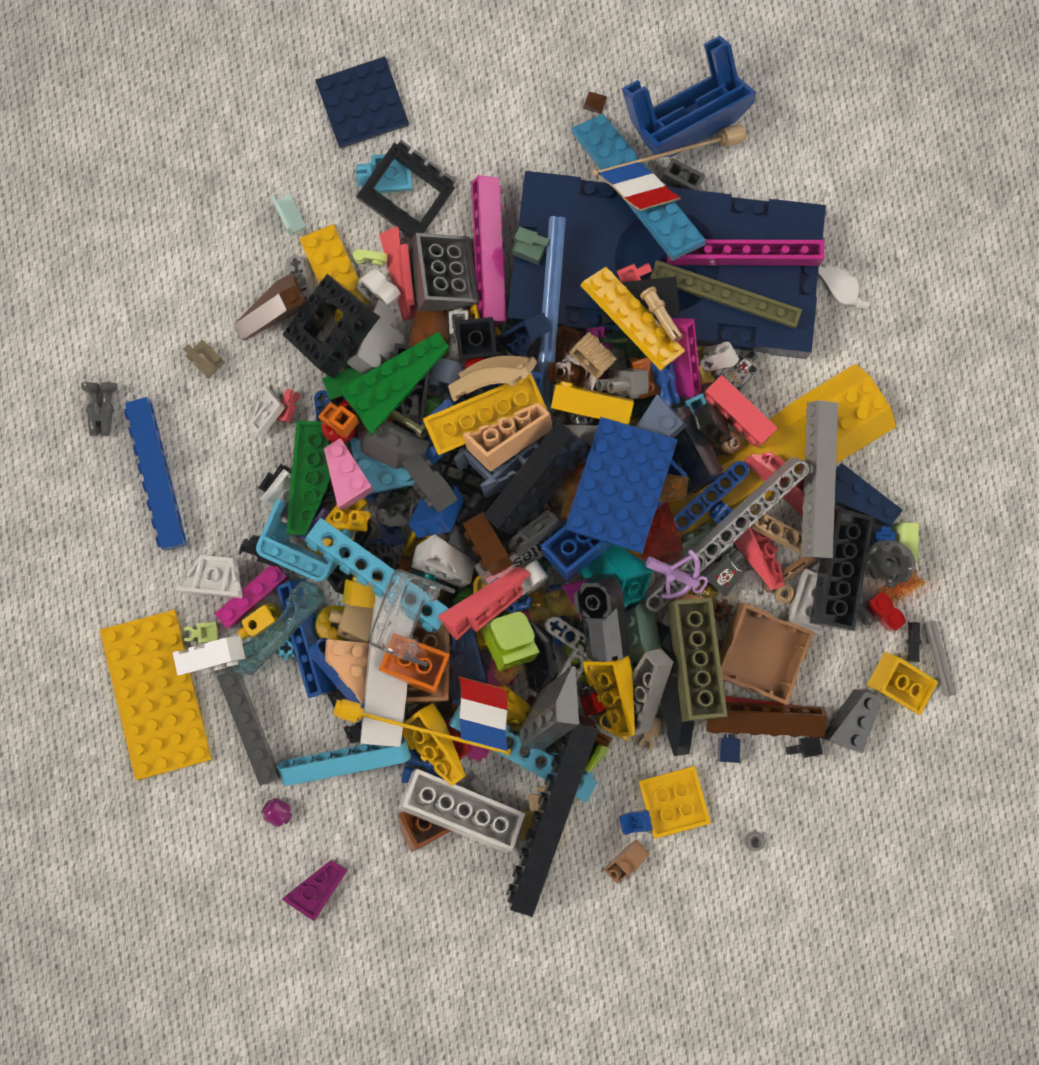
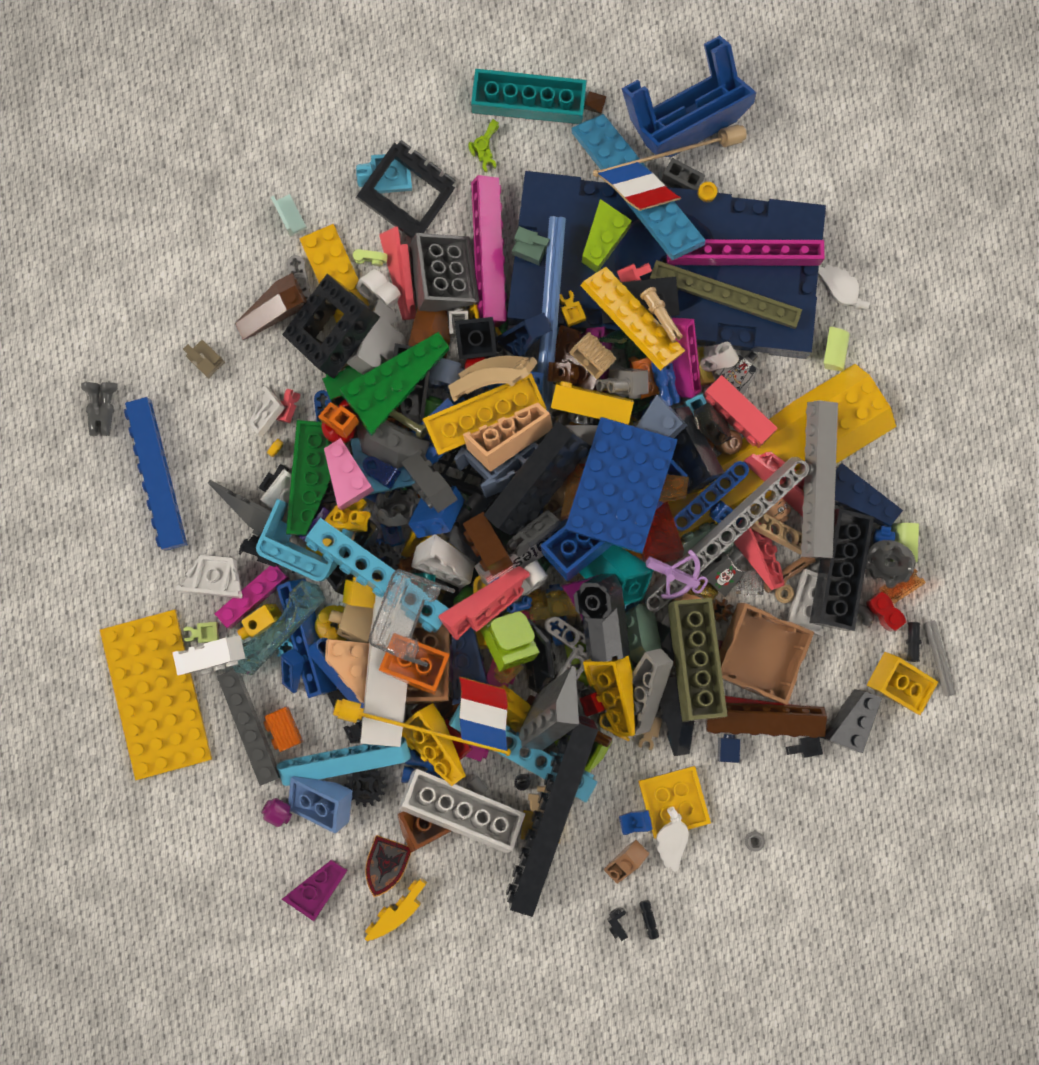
(250, 512): none -> dark grey wedge
(275, 448): none -> yellow tile
(283, 729): none -> orange brick
(291, 668): none -> blue slope
(321, 802): none -> medium blue slope
(362, 102): dark blue plate -> none
(371, 792): none -> black gear
(383, 473): none -> clear blue piece
(385, 865): none -> shield
(391, 917): none -> yellow slope
(481, 146): none -> lime piece
(522, 785): none -> black hinge
(528, 96): none -> teal brick
(572, 310): none -> yellow plate
(605, 234): none -> lime wedge
(616, 929): none -> black bracket
(649, 919): none -> black axle
(672, 840): none -> white animal
(707, 191): none -> yellow tile
(779, 511): none -> light nougat head
(836, 349): none -> yellowish green brick

